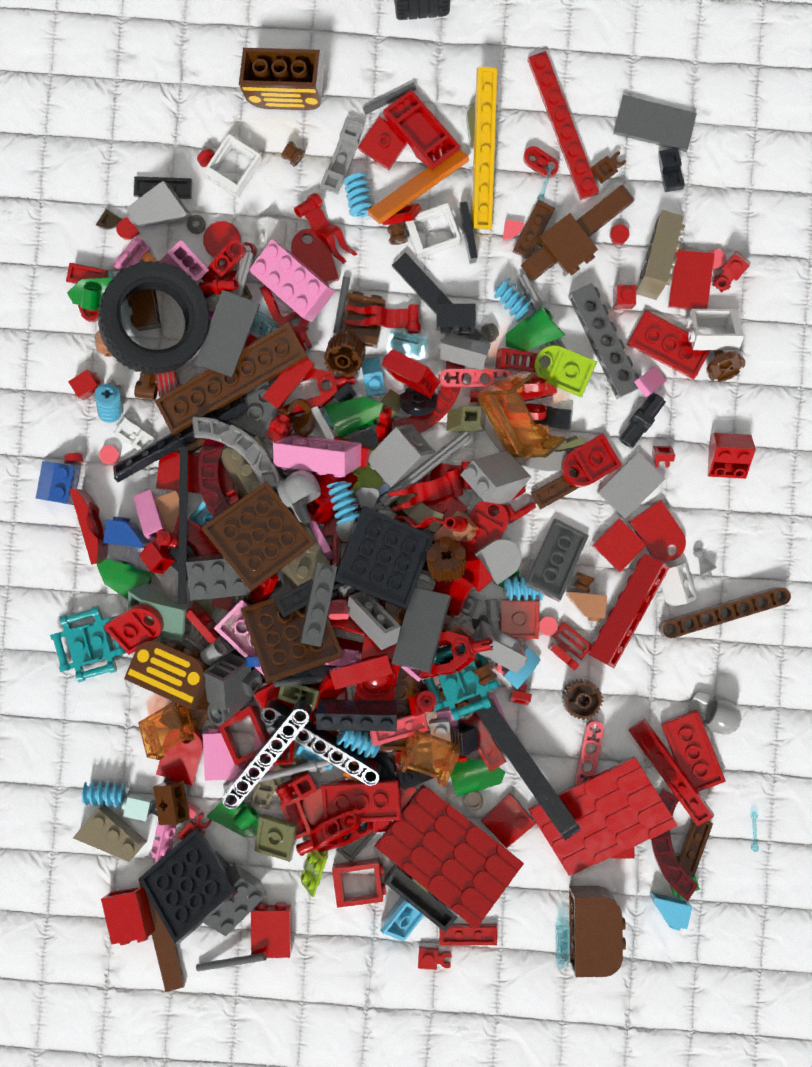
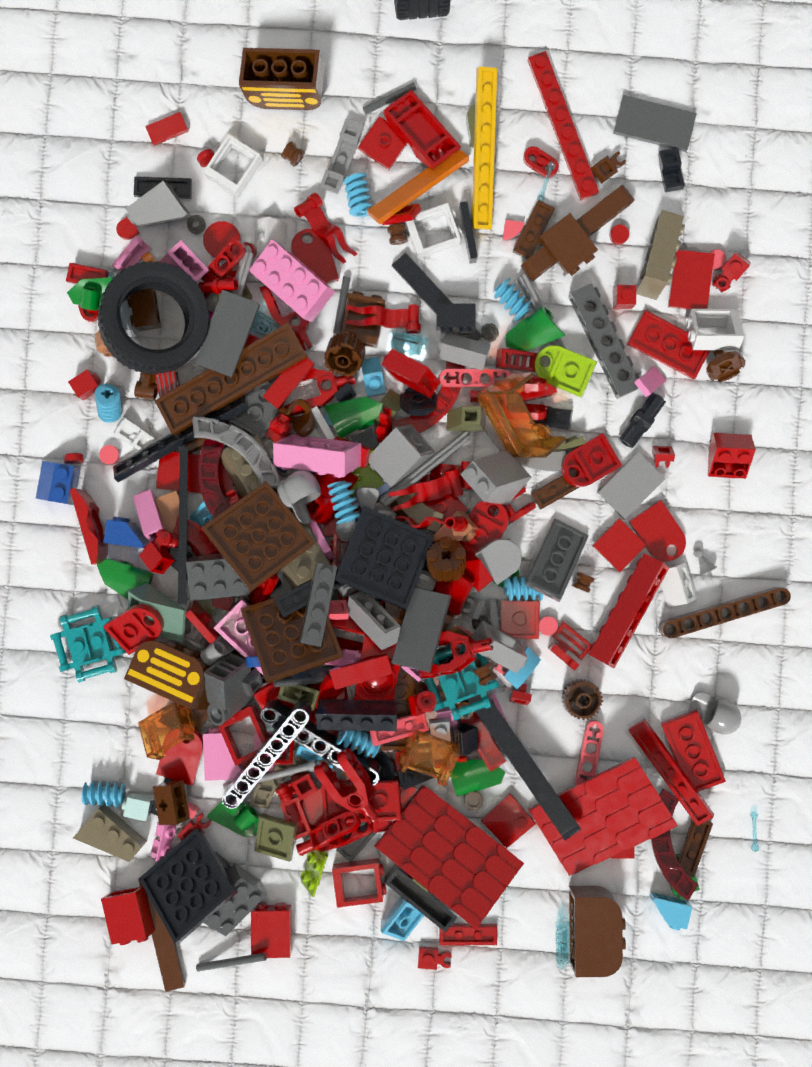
(108, 220): dark brown tile -> none
(166, 128): none -> red tile
(352, 798): none -> red piece
(589, 605): nougat slope -> none

